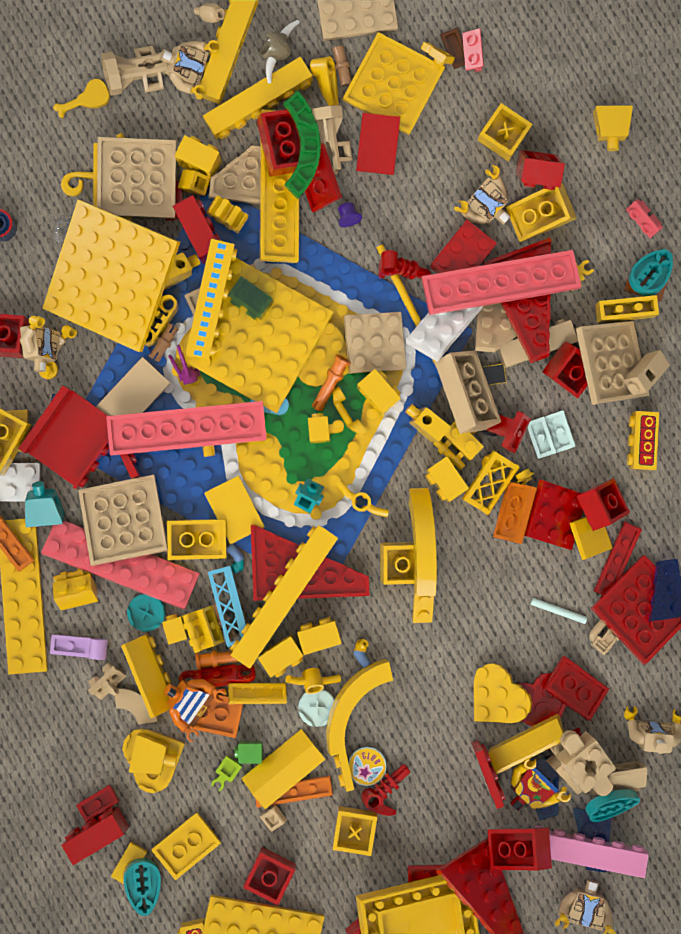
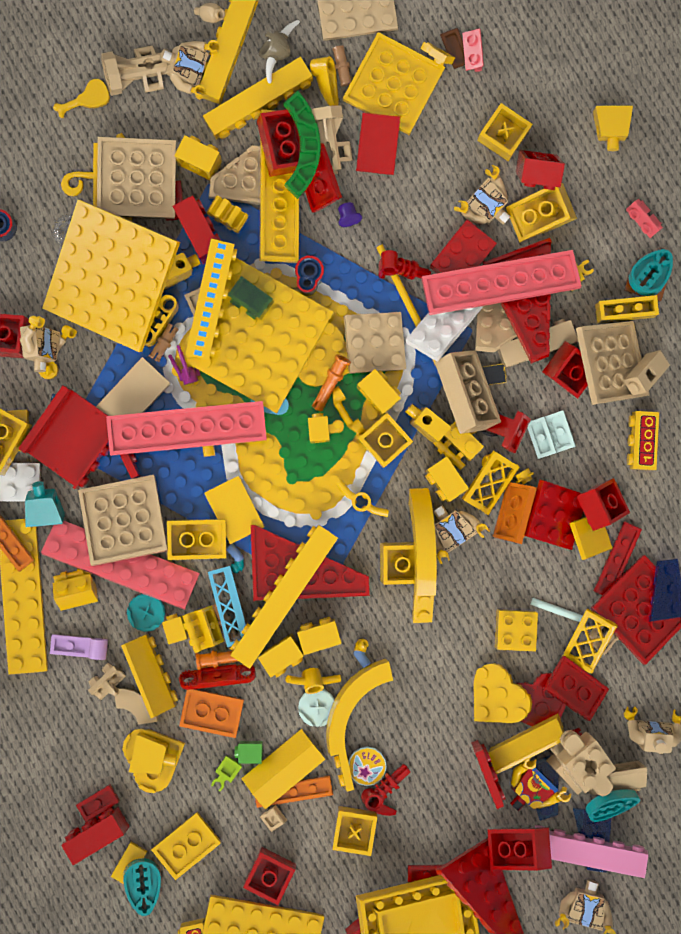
(190, 702): torso -> none
(194, 182): yellow brick -> none
(257, 693): yellow plate -> none
(308, 495): teal brick -> none
(309, 274): none -> dark blue piece
(385, 440): none -> yellow brick
(454, 530): none -> torso
(516, 630): none -> yellow brick
(579, 660): none -> yellow window

